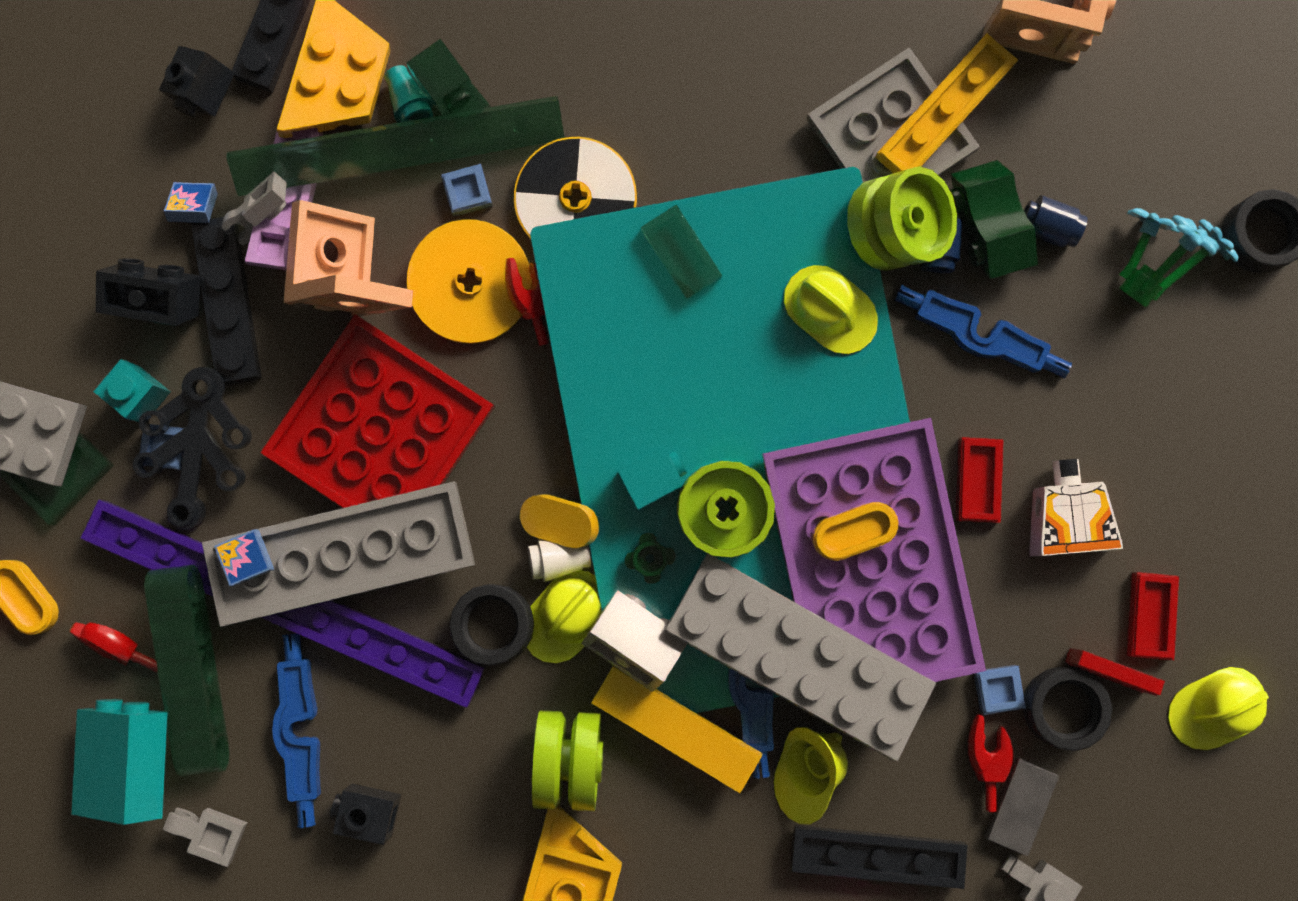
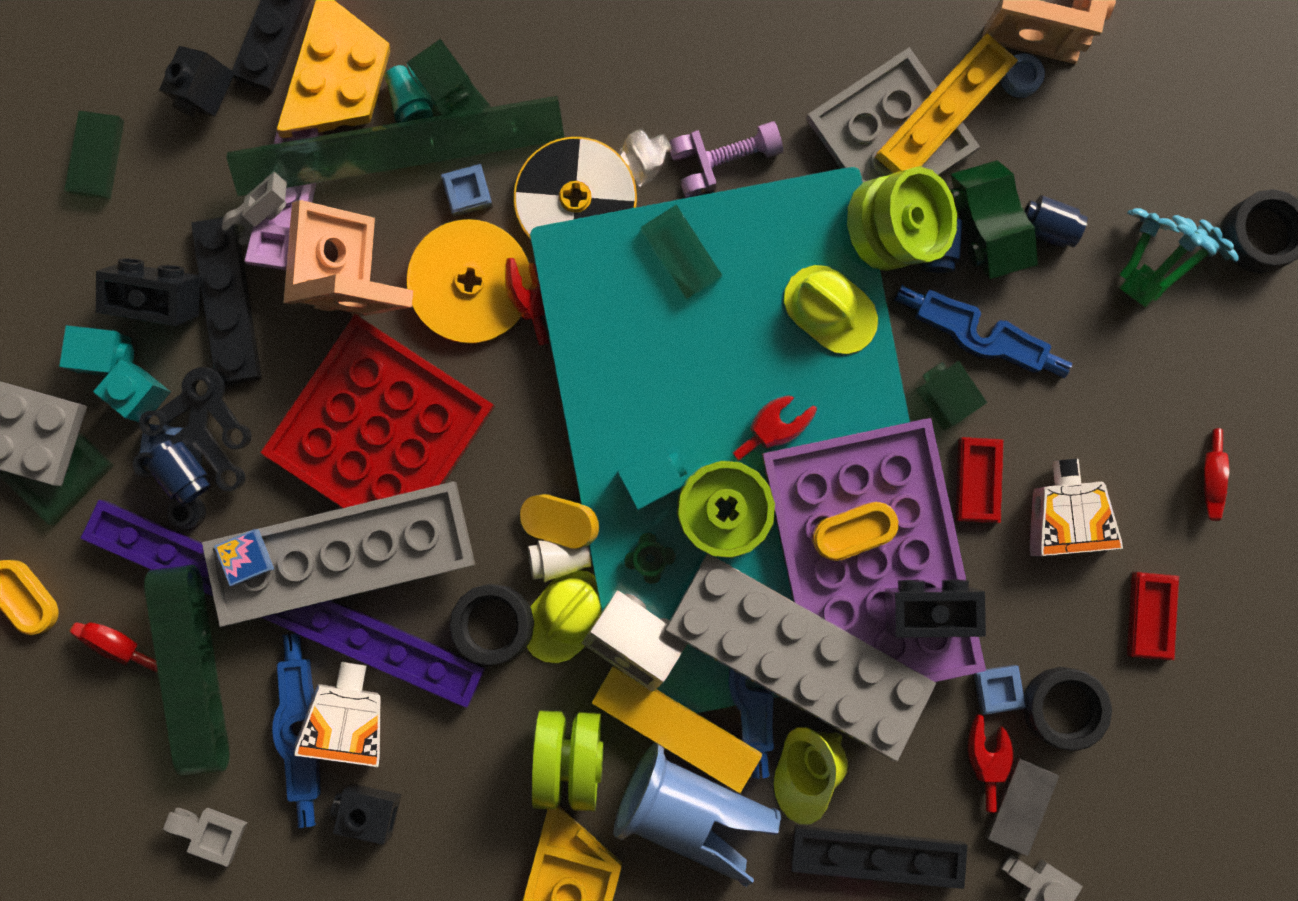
(94, 154): none -> clear green tile
(94, 350): none -> teal brick
(119, 762): teal brick -> none
(177, 472): none -> dark blue brick
(190, 202): tile -> none
(342, 721): none -> torso
(644, 155): none -> clear tile
(679, 811): none -> medium blue piece
(765, 141): none -> lavender bar
(769, 428): none -> red hand
(935, 612): none -> black brick
(950, 394): none -> clear green brick
(1024, 76): none -> medium blue tile
(1114, 672): red tile -> none
(1216, 477): none -> red hand
(1218, 709): neon yellow piece -> none

